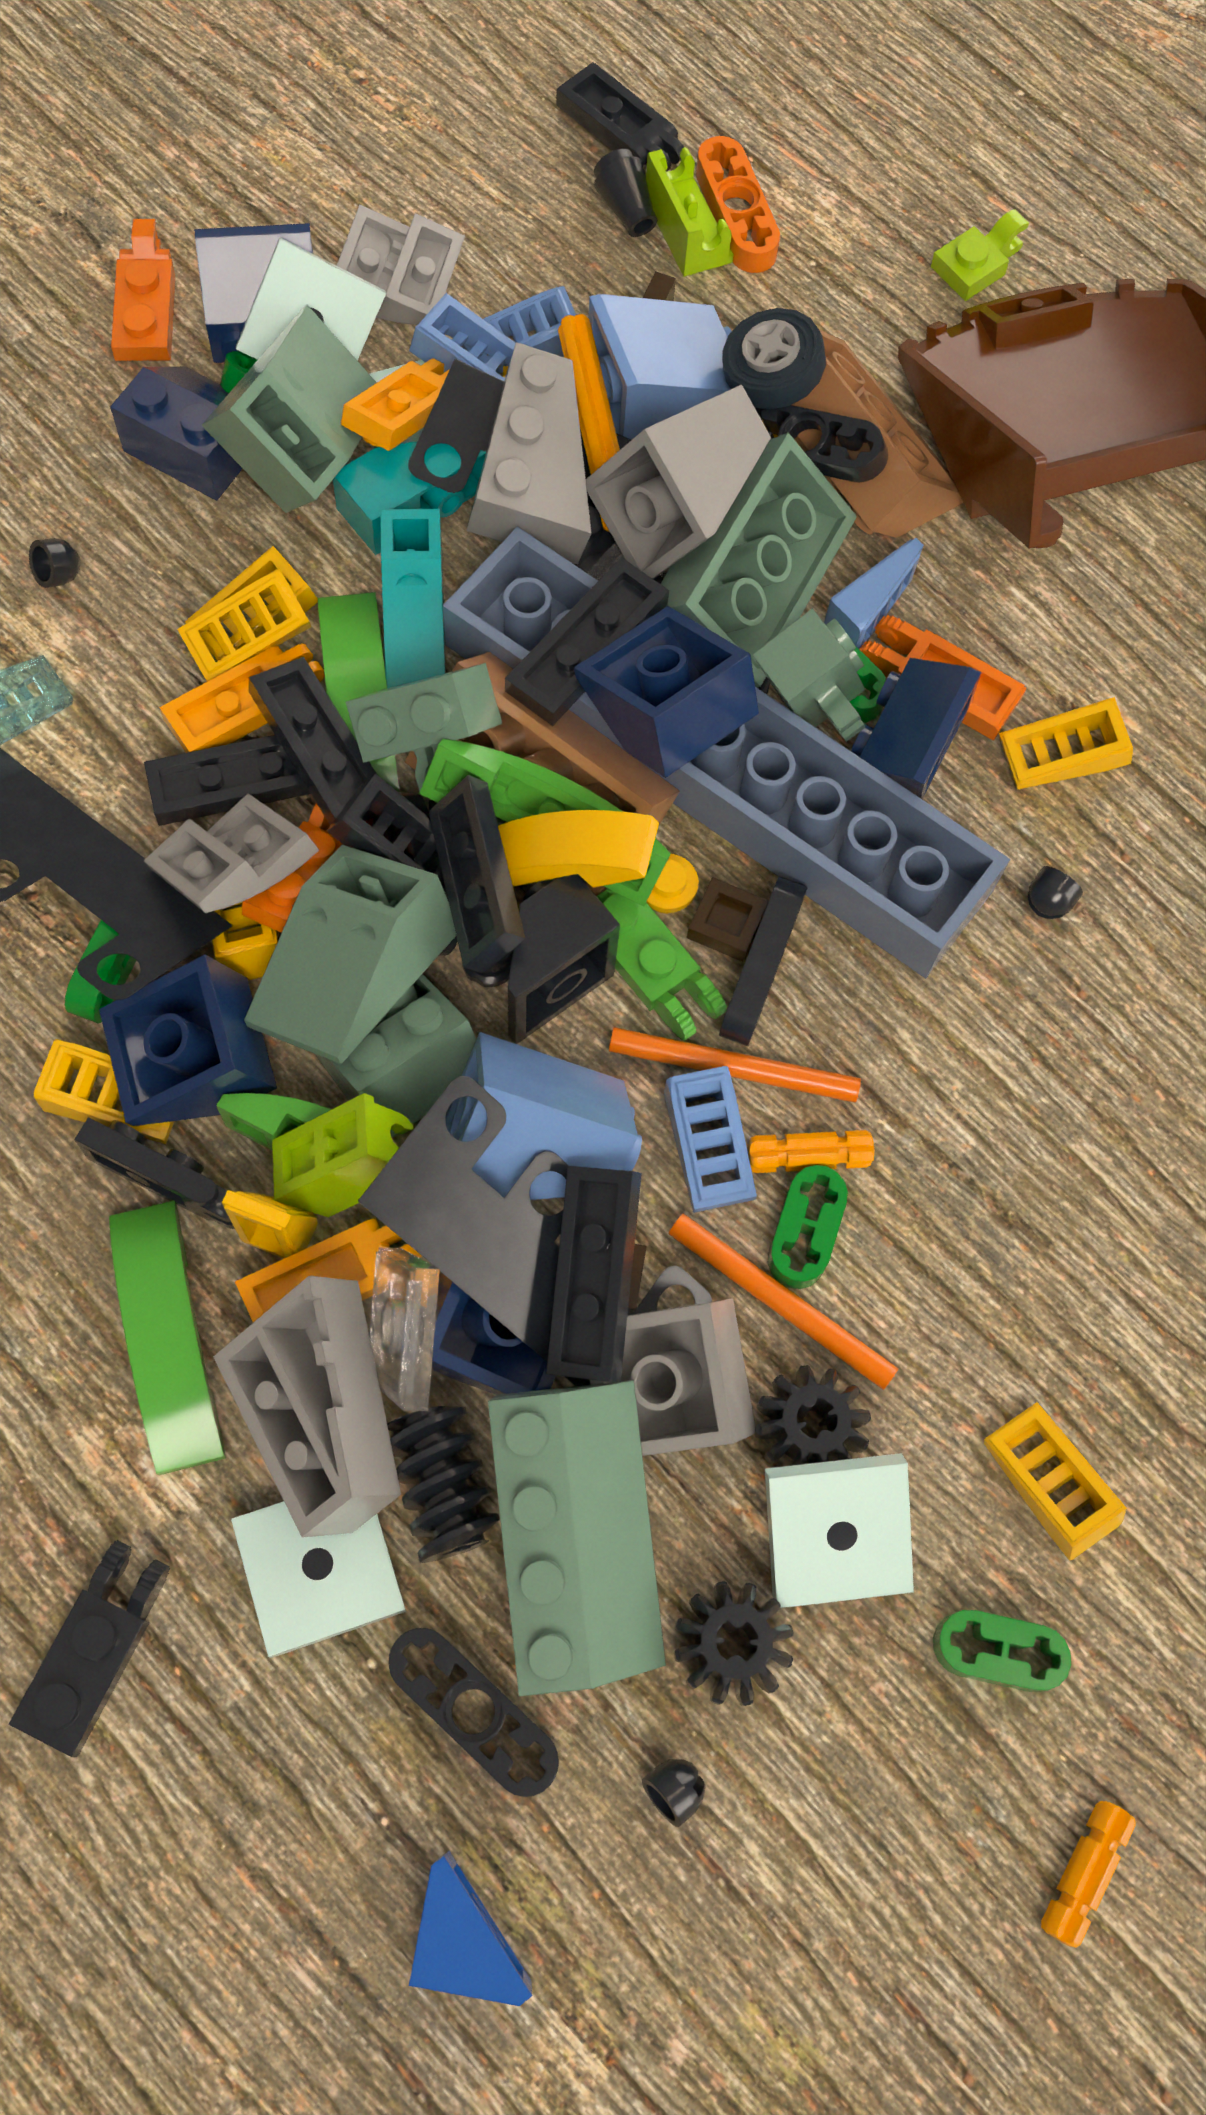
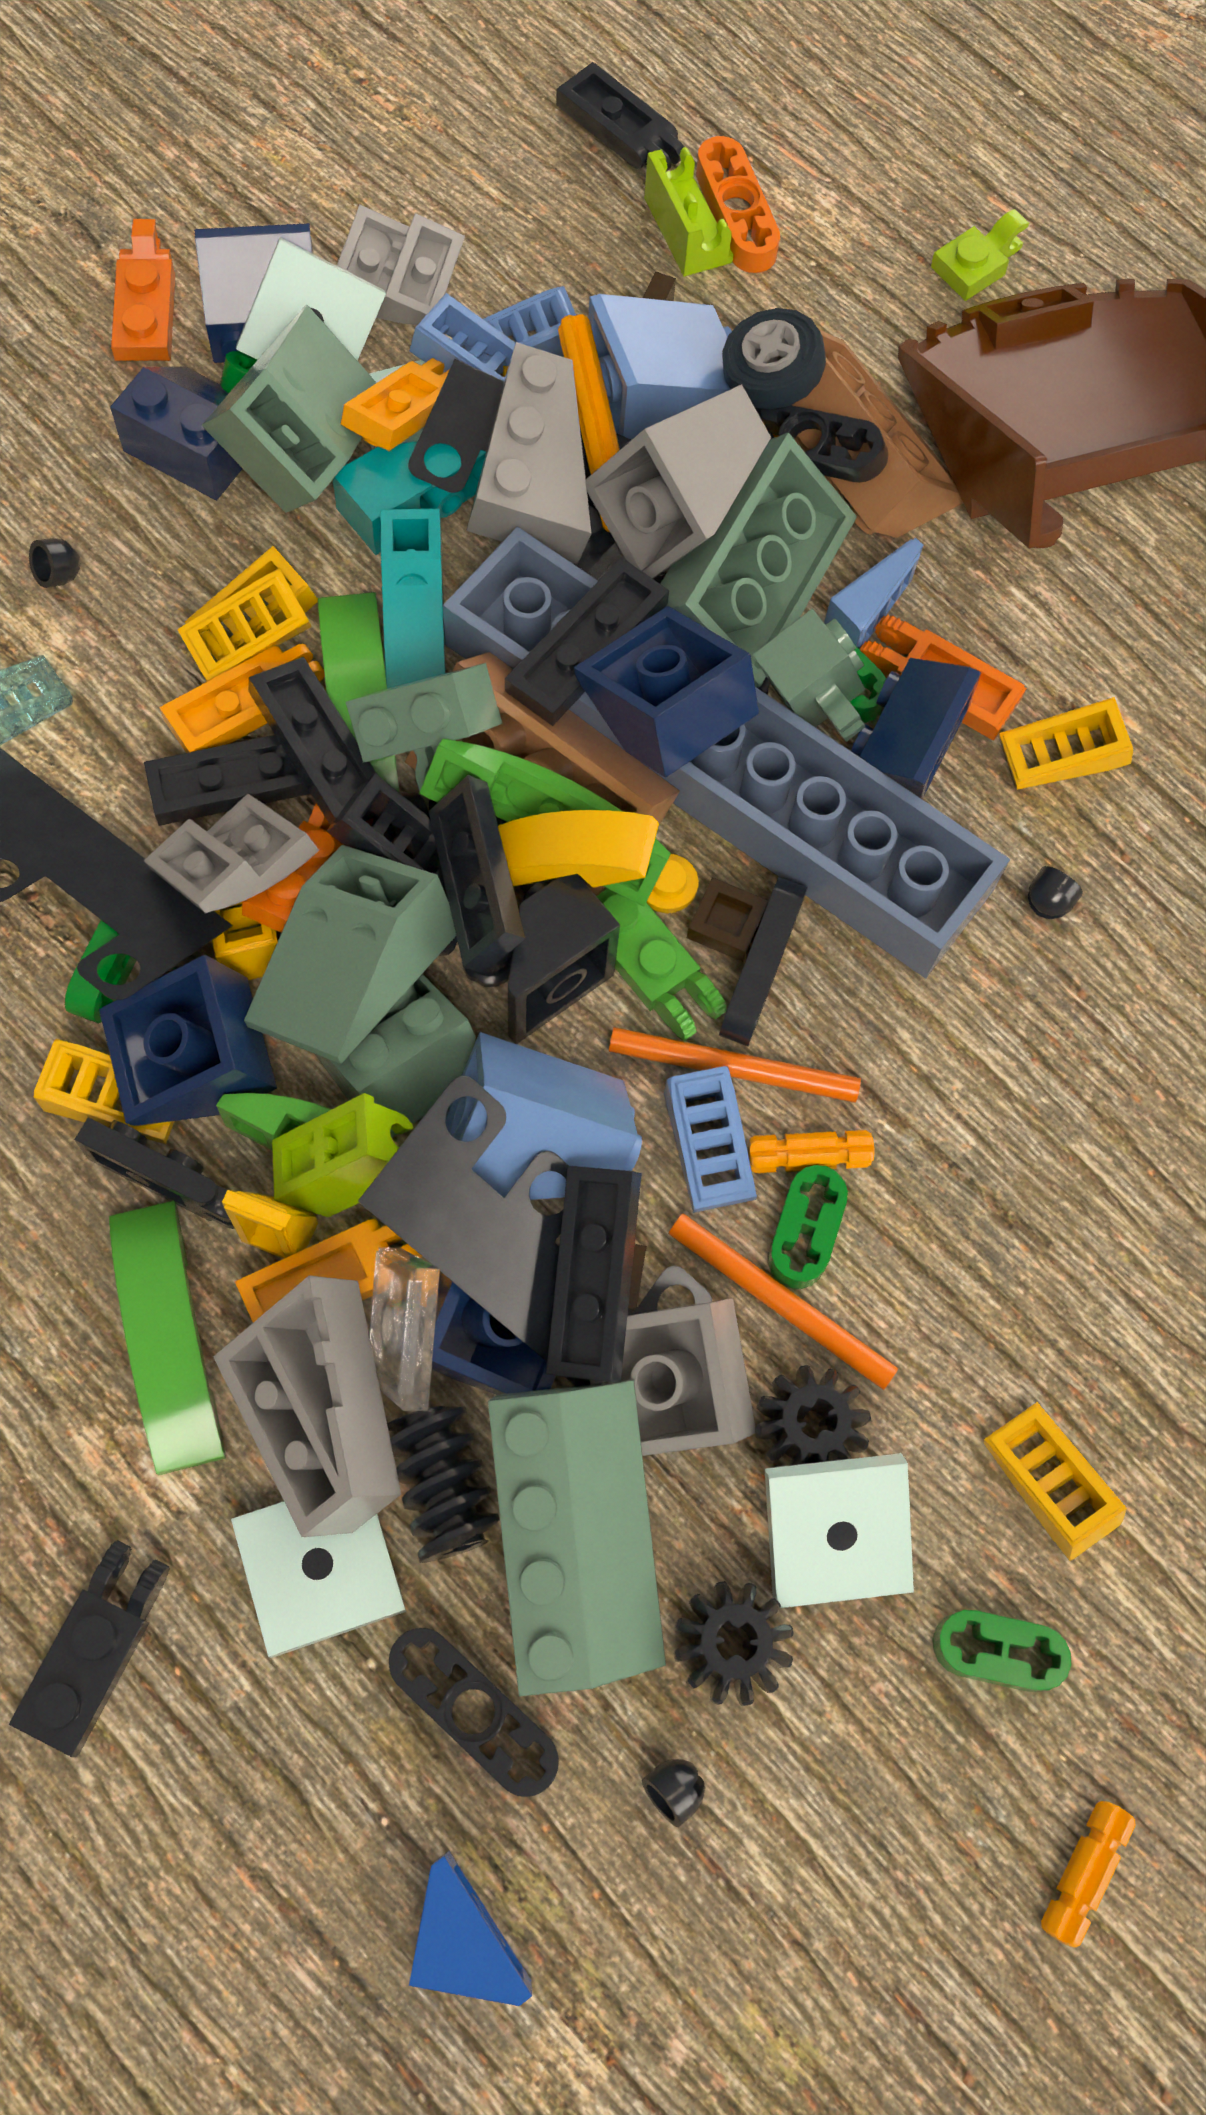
(625, 190): black cone -> none

